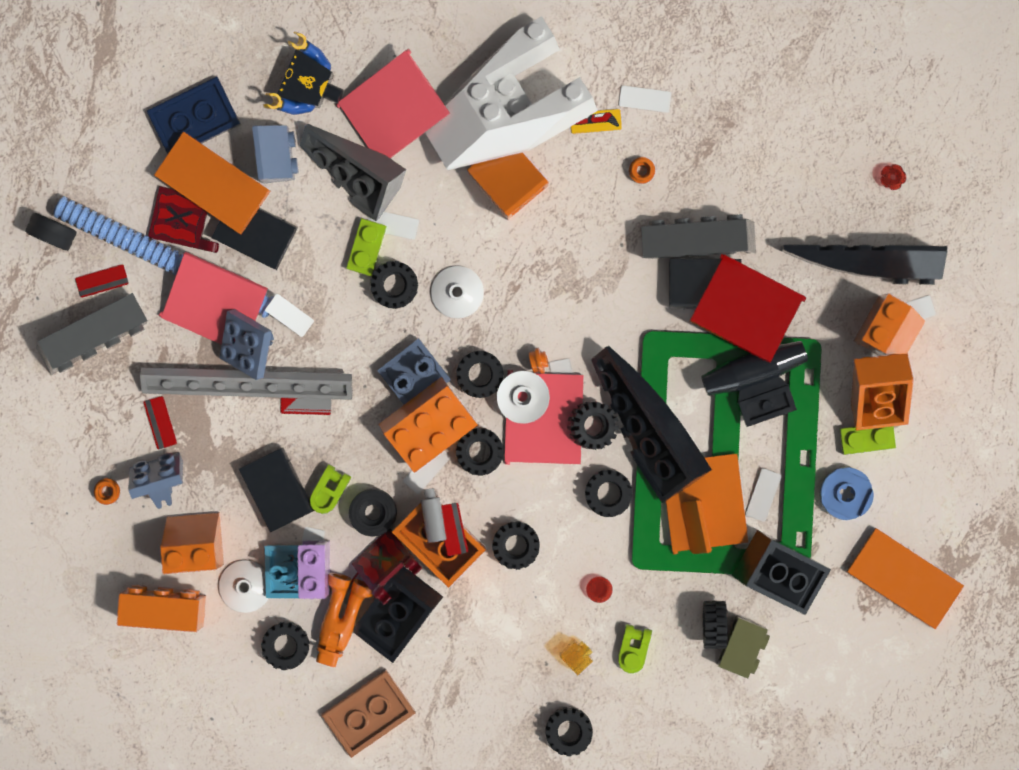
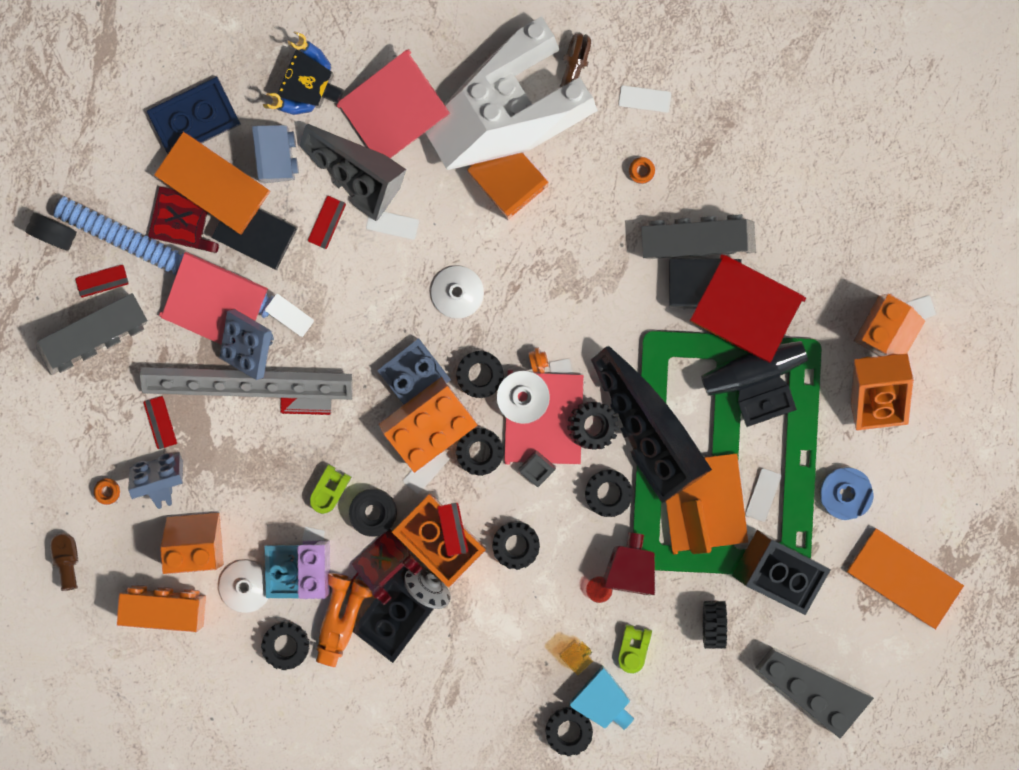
(65, 557): none -> reddish brown arm
(276, 489): black piece -> none
(327, 222): none -> red sticker
(366, 247): lime plate -> none
(368, 713): nougat tile -> none
(394, 268): black tyre -> none
(427, 589): none -> light grey dish
(433, 516): light grey cylinder -> none
(537, 468): none -> dark grey tile
(576, 57): none -> reddish brown arm
(599, 121): yellow sticker -> none
(603, 700): none -> medium azure torso
(631, 568): none -> dark red torso
(743, 647): olive brick -> none
(821, 695): none -> dark grey wedge
(866, 440): lime plate -> none
(881, 262): black wedge -> none
(900, 176): clear red plate -> none

